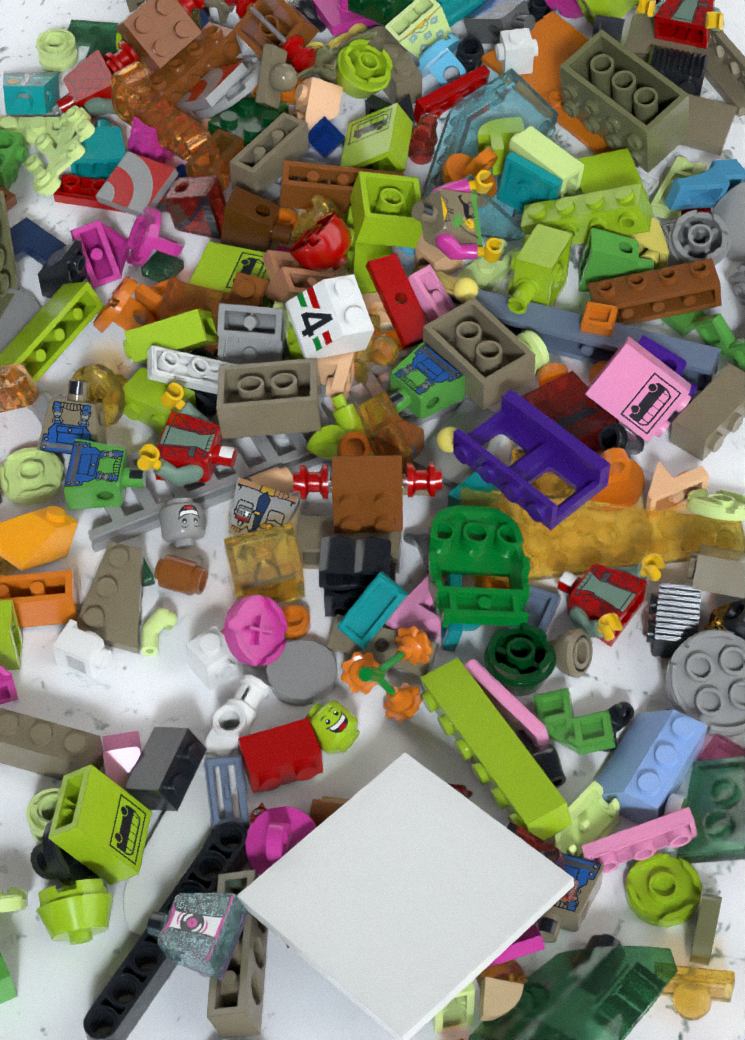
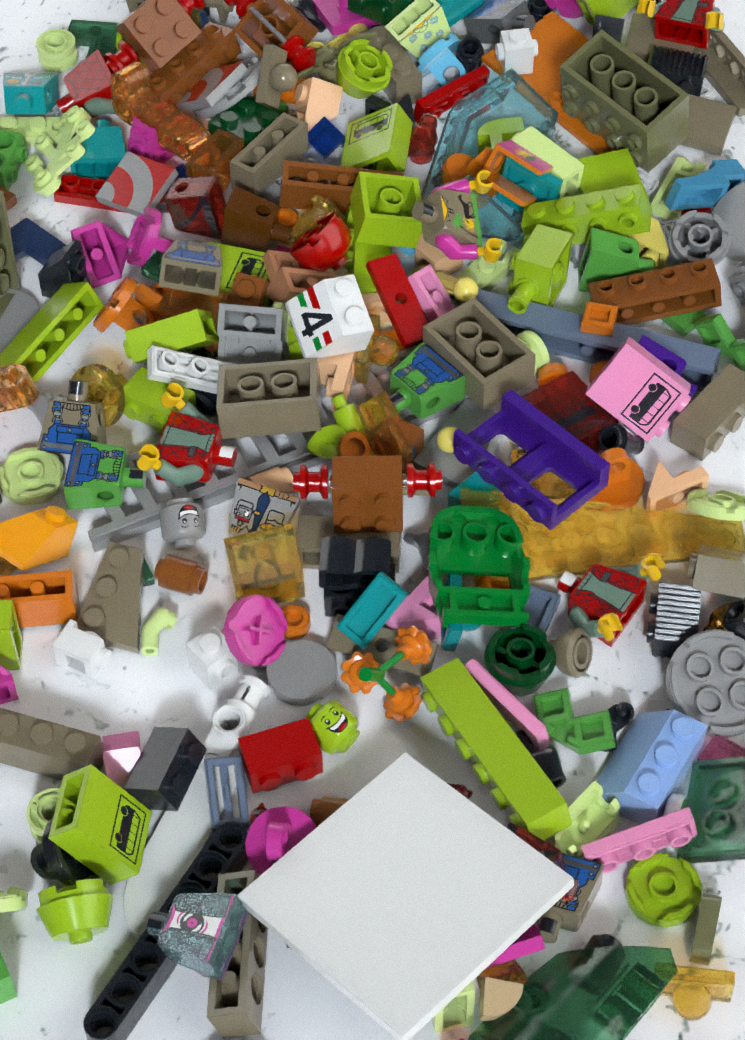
(192, 267): none -> dark tan torso
(523, 157): none -> orange piece

